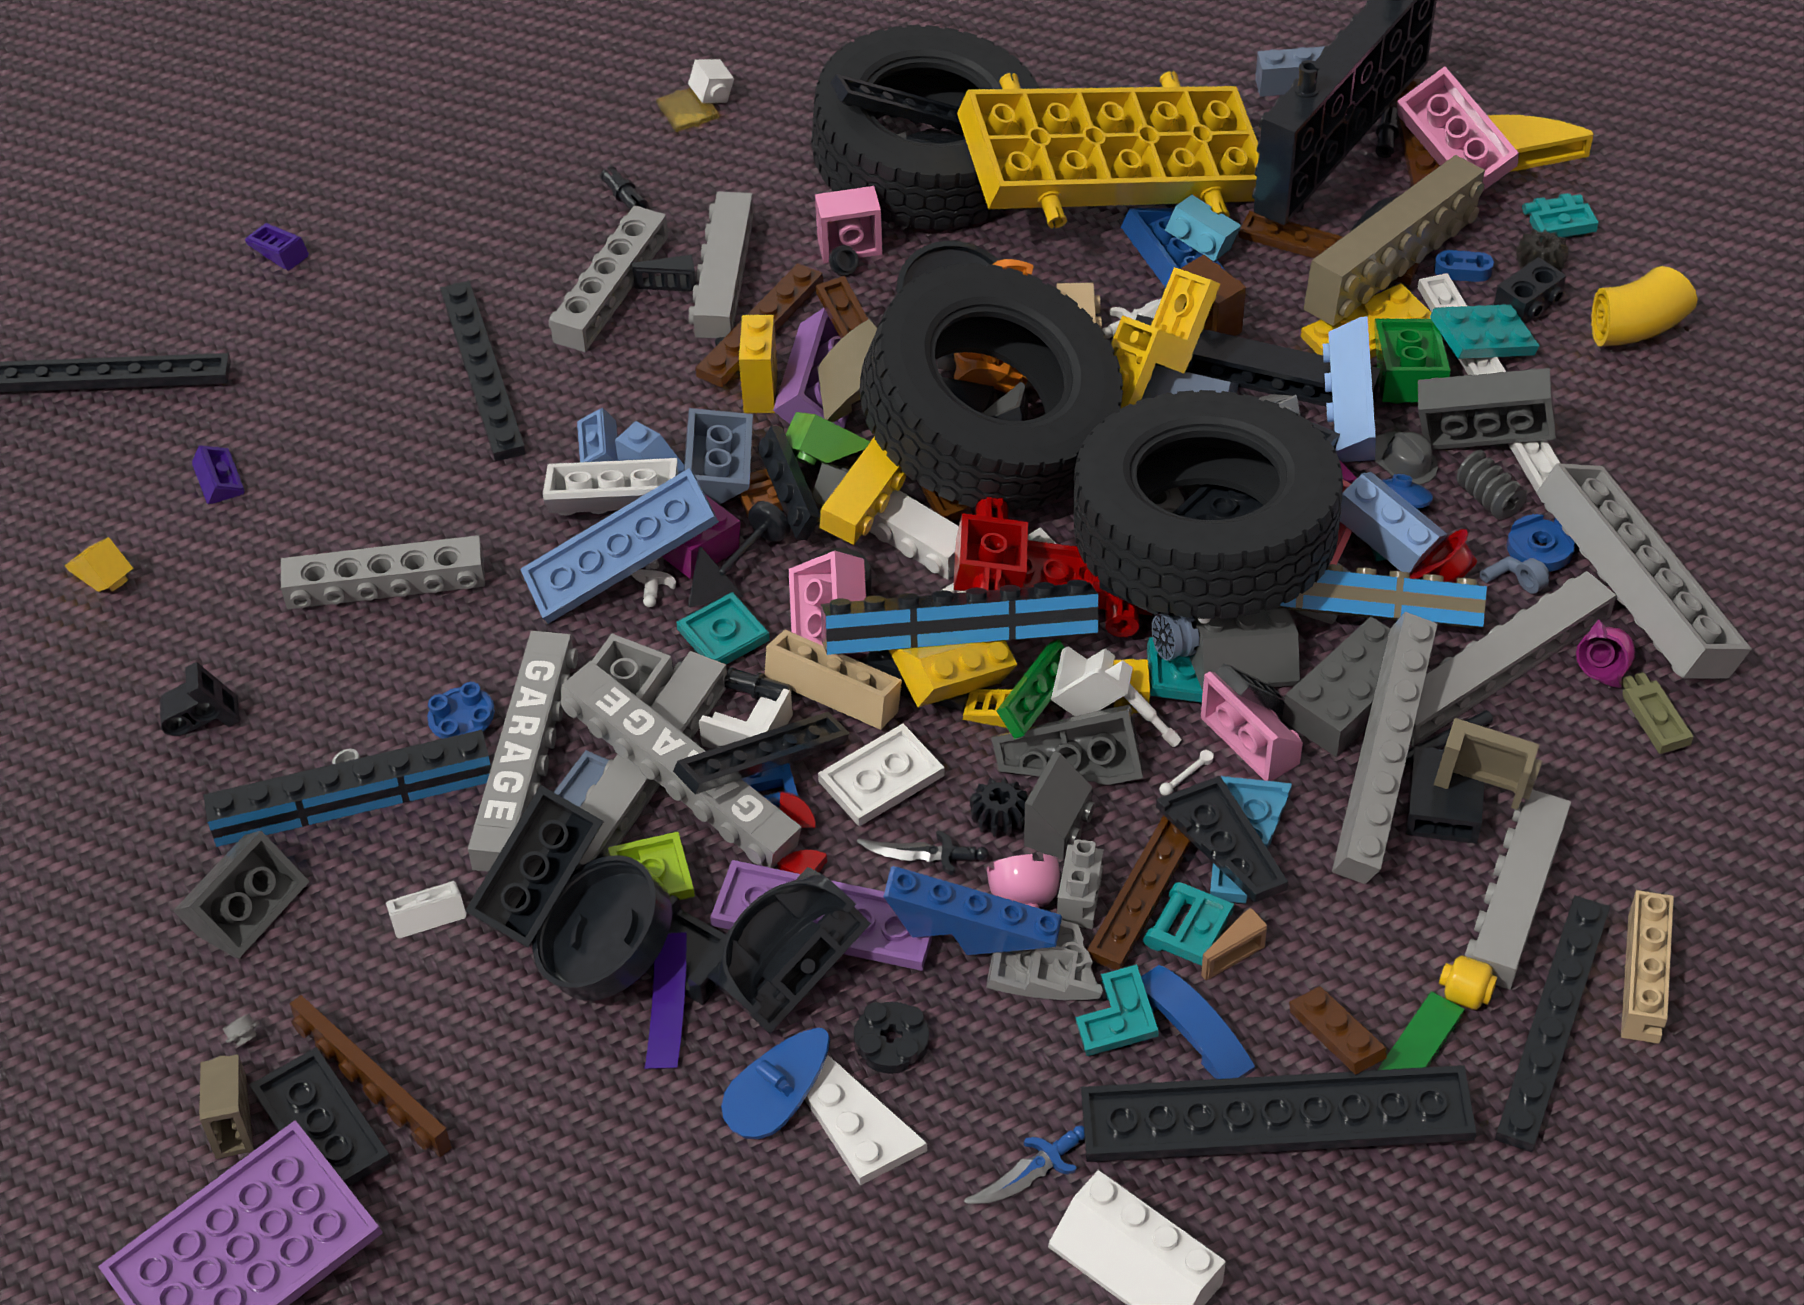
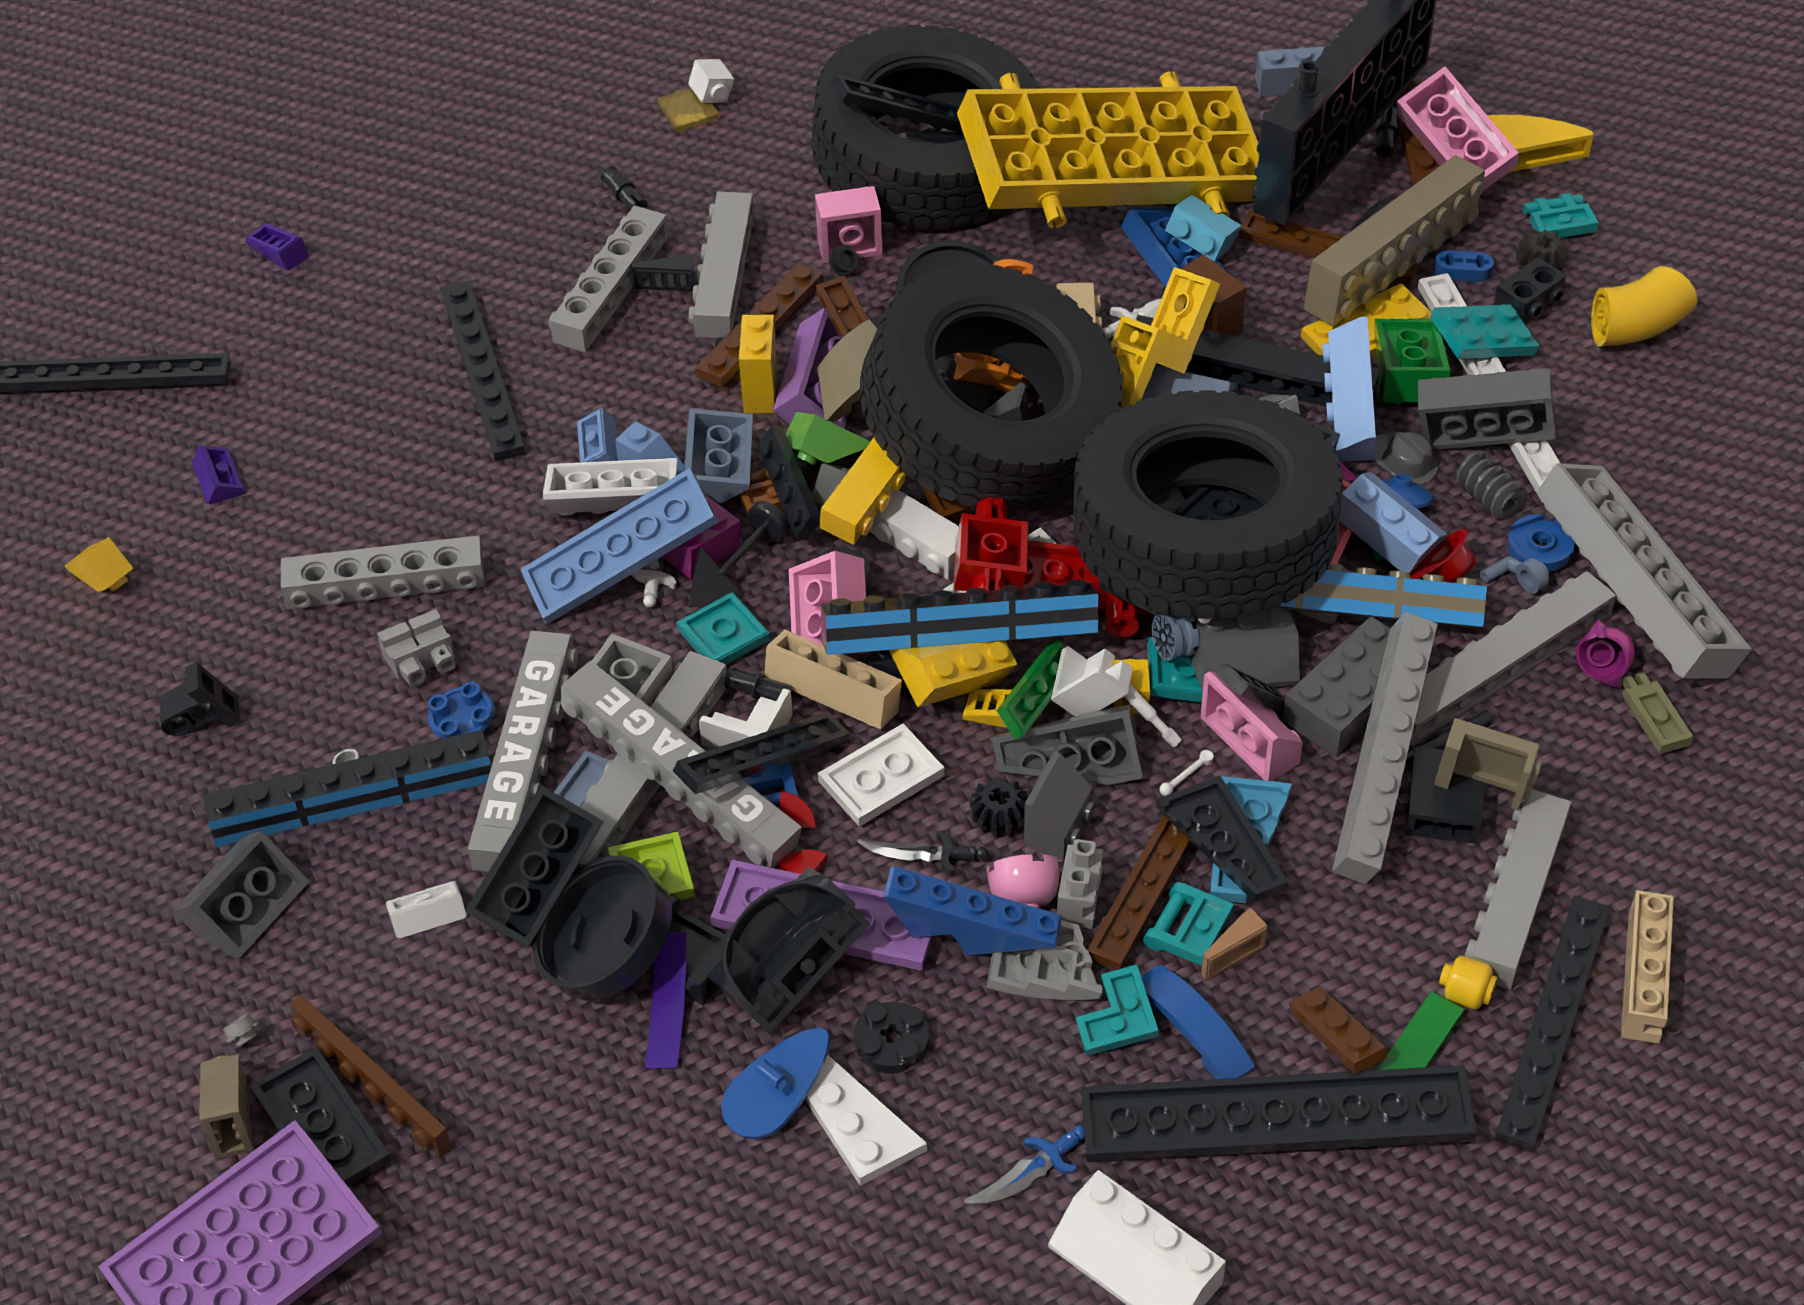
(414, 654): none -> light grey hips

